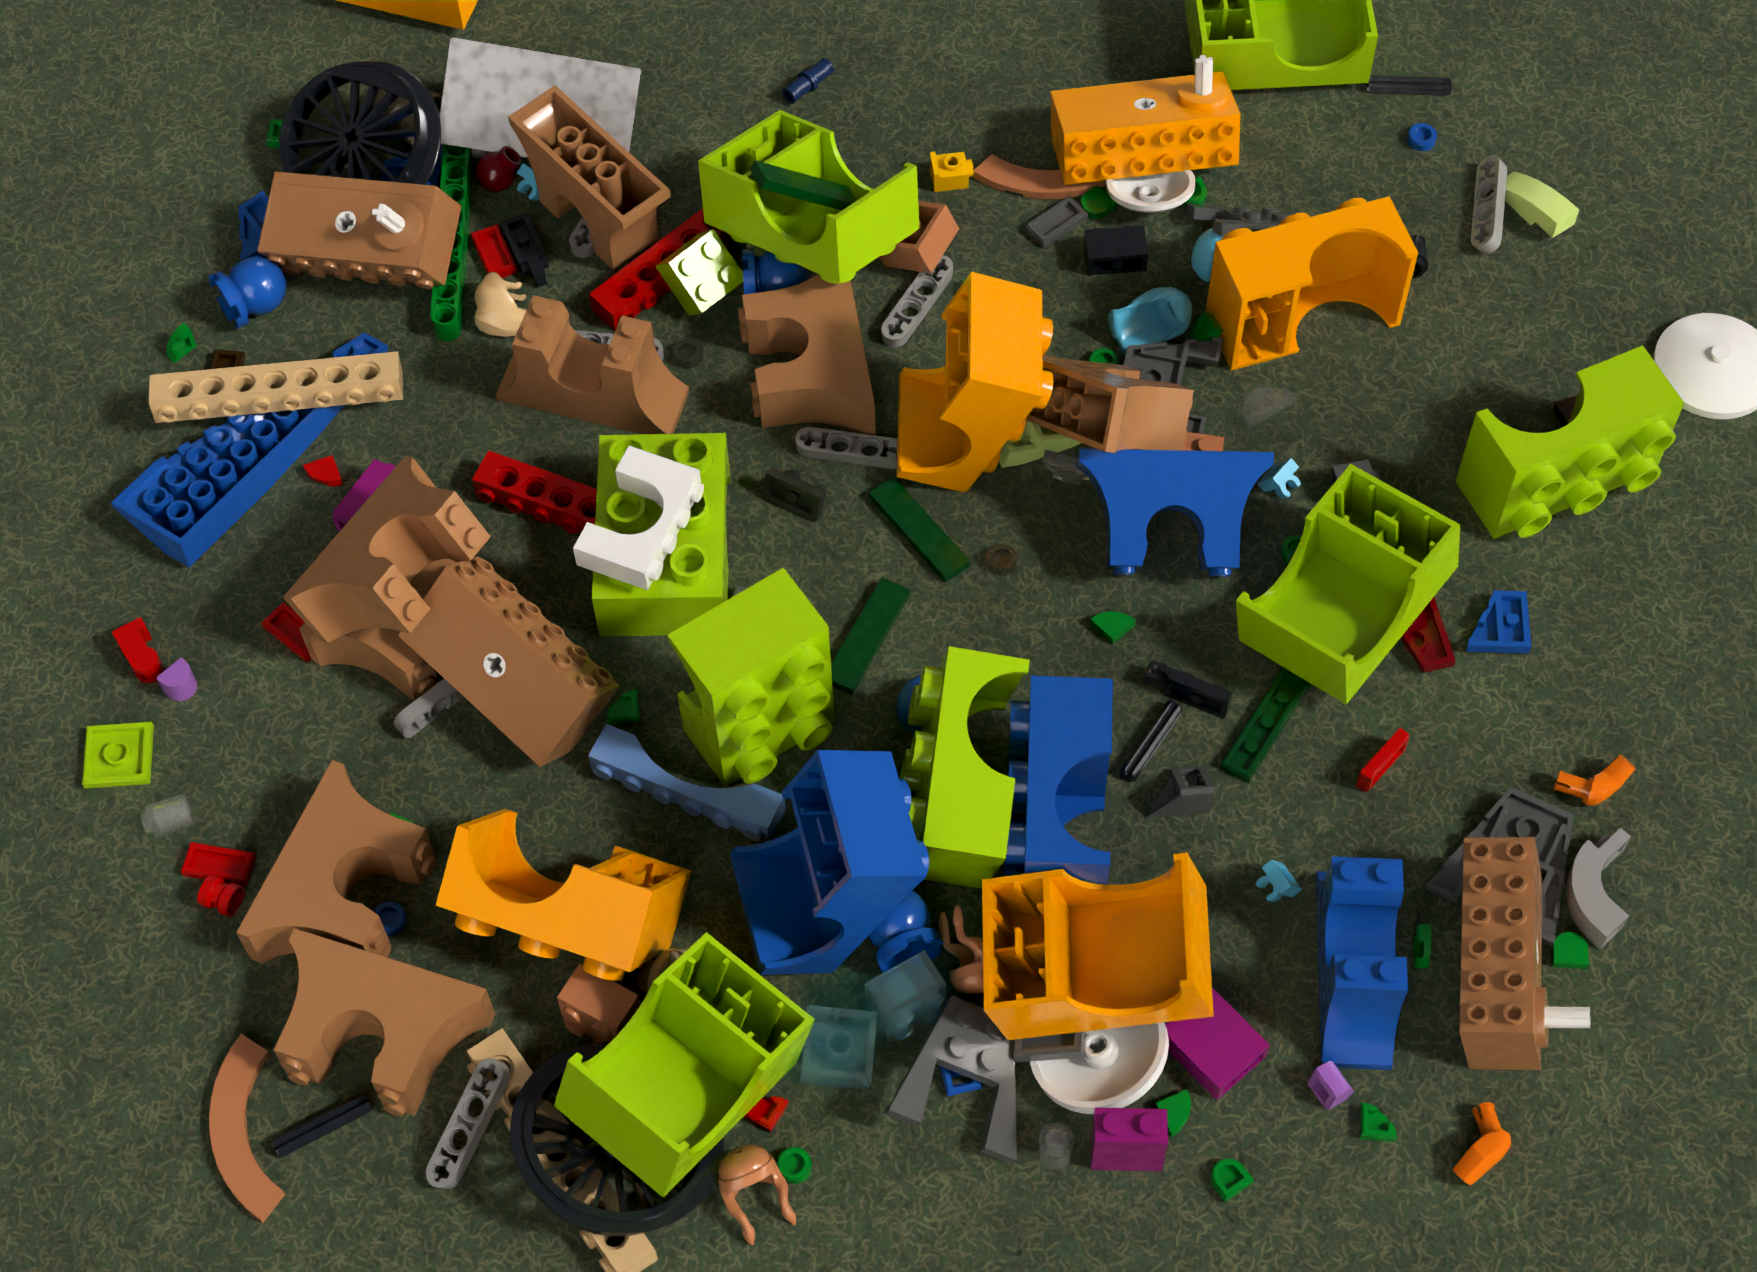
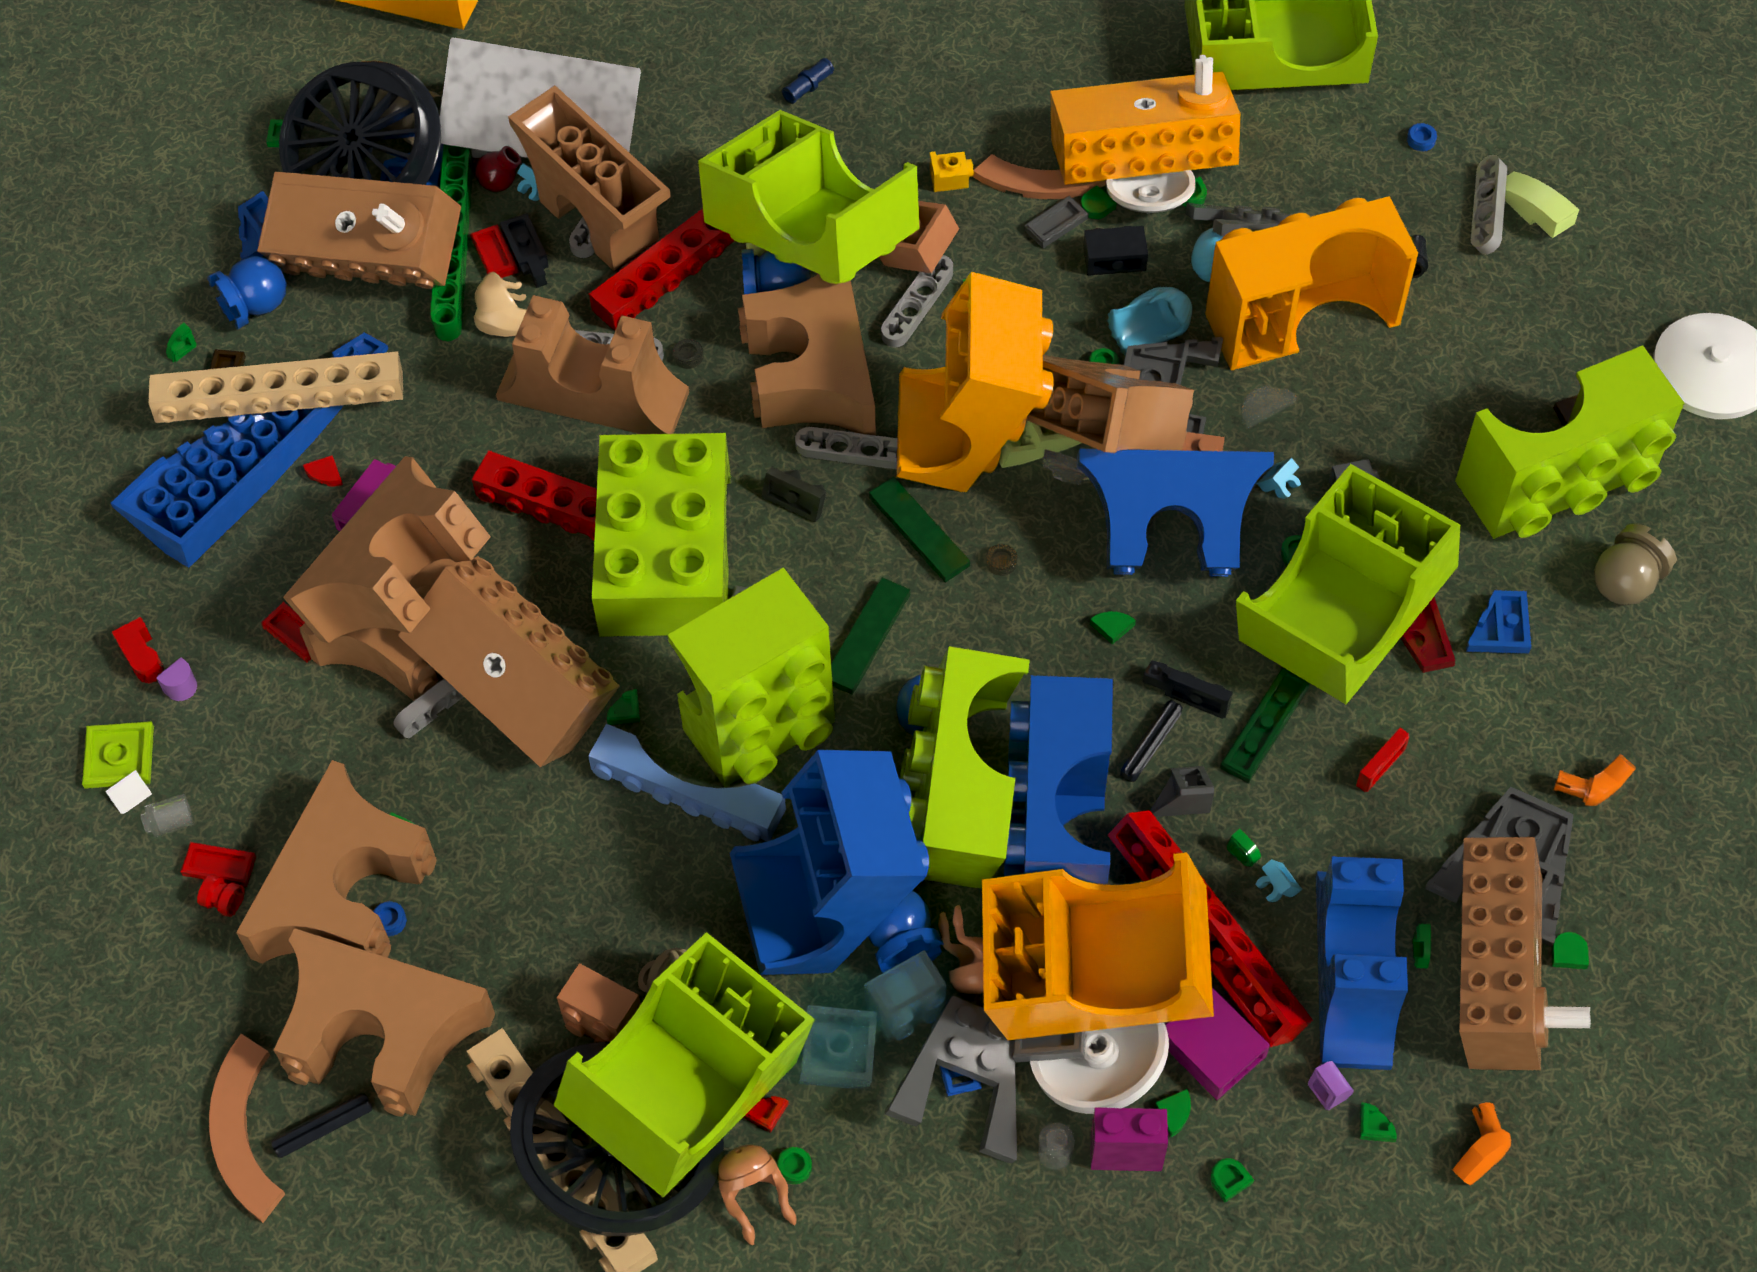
(128, 792): none -> white sticker
(464, 1121): light grey beam -> none
(607, 913): light orange piece -> none
(640, 556): white arch -> none
(700, 272): piece -> none
(802, 186): dark green tile -> none
(1206, 328): green tile -> none
(1232, 954): none -> red brick
(1243, 848): none -> green tile
(1409, 85): black axle -> none
(1586, 899): light grey arch -> none
(1633, 565): none -> dark tan tile

